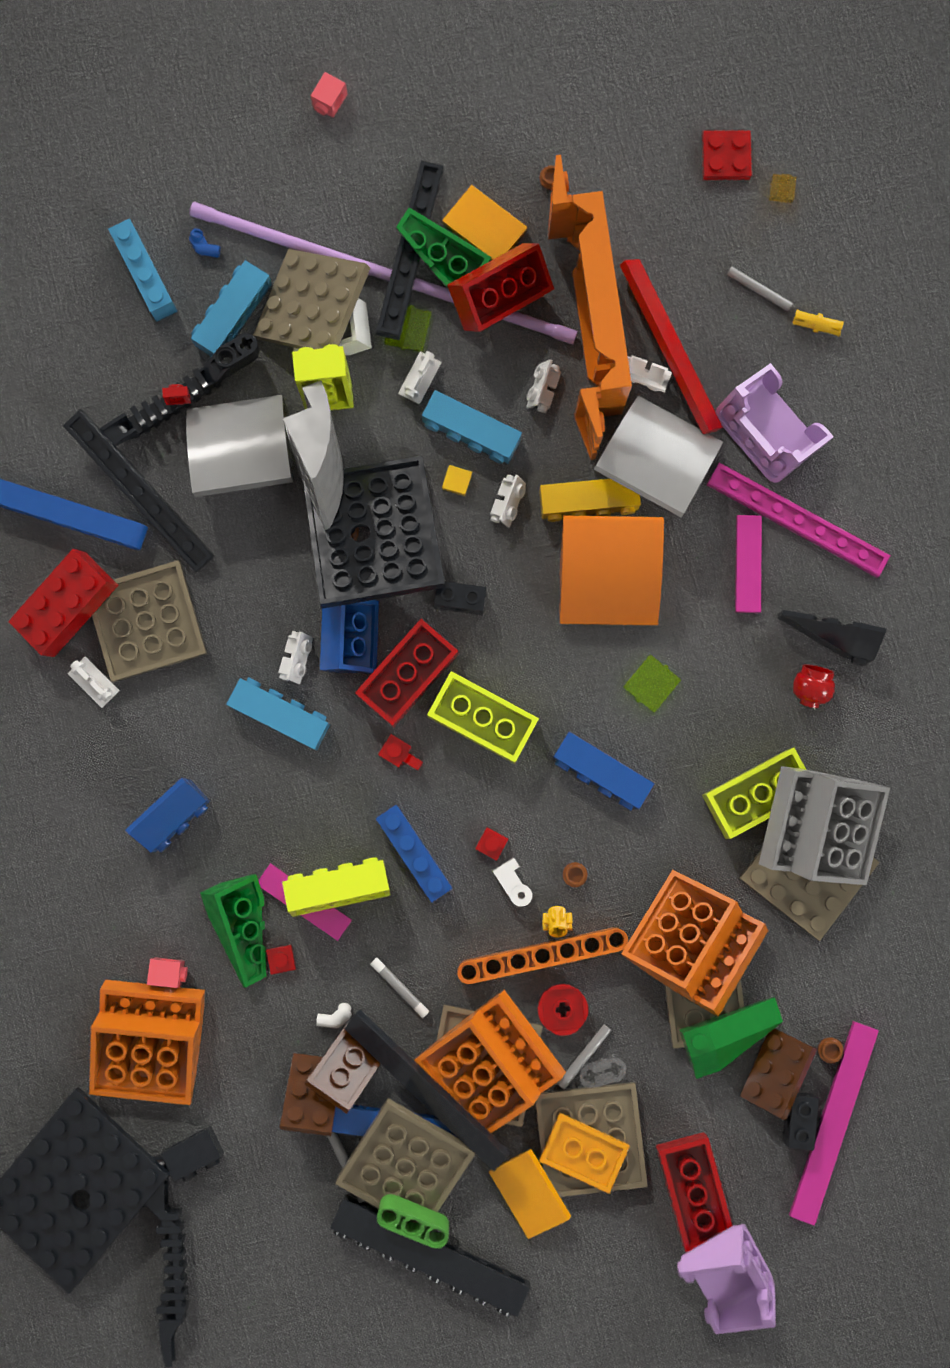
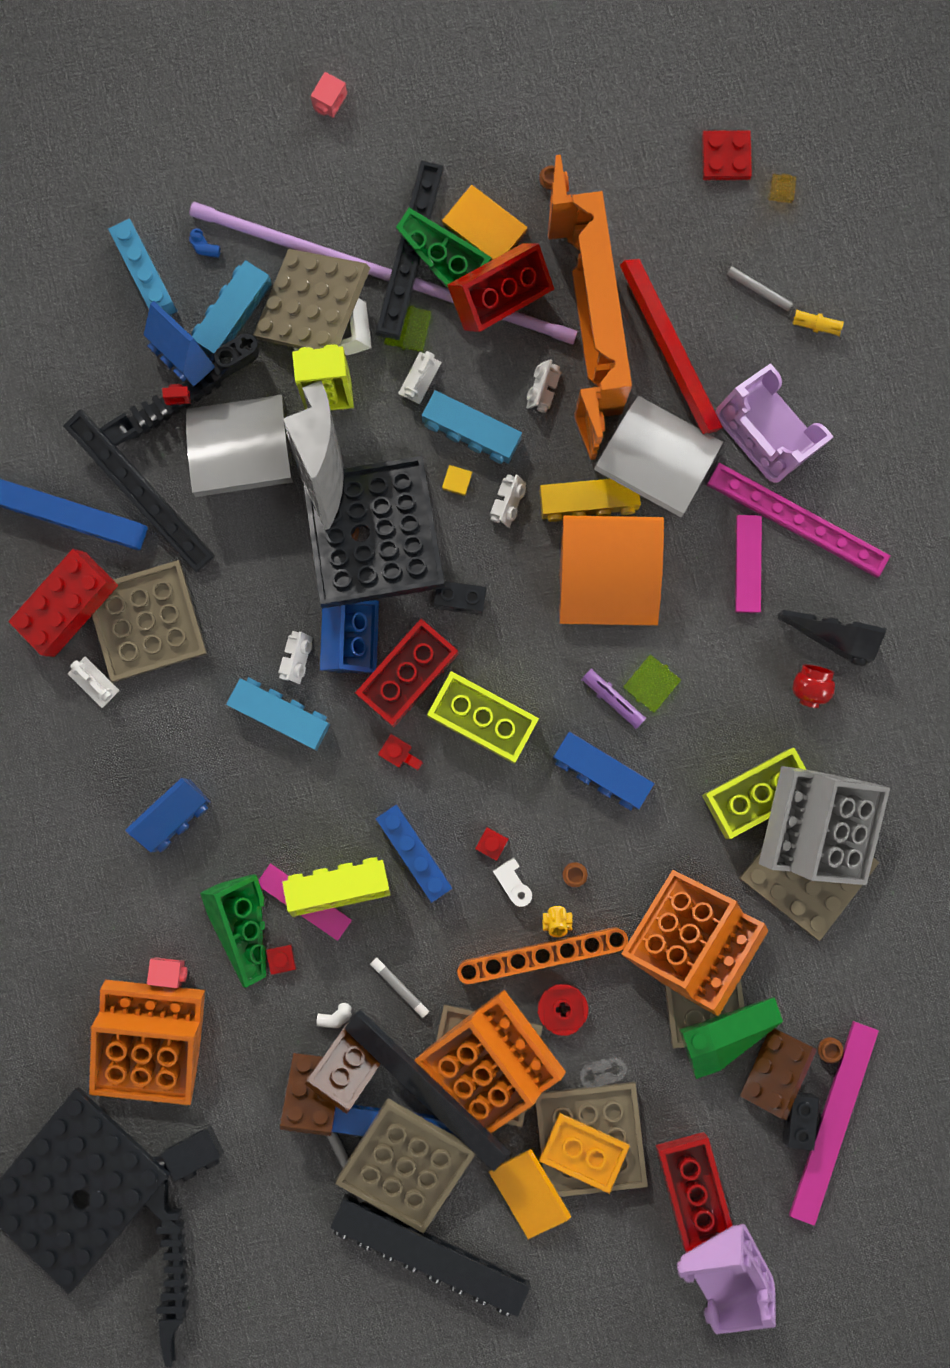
(175, 346): none -> blue slope
(419, 1231): bright green beam -> none
(584, 1056): light grey bar -> none
(613, 698): none -> medium lavender pin
(655, 378): white hinge -> none

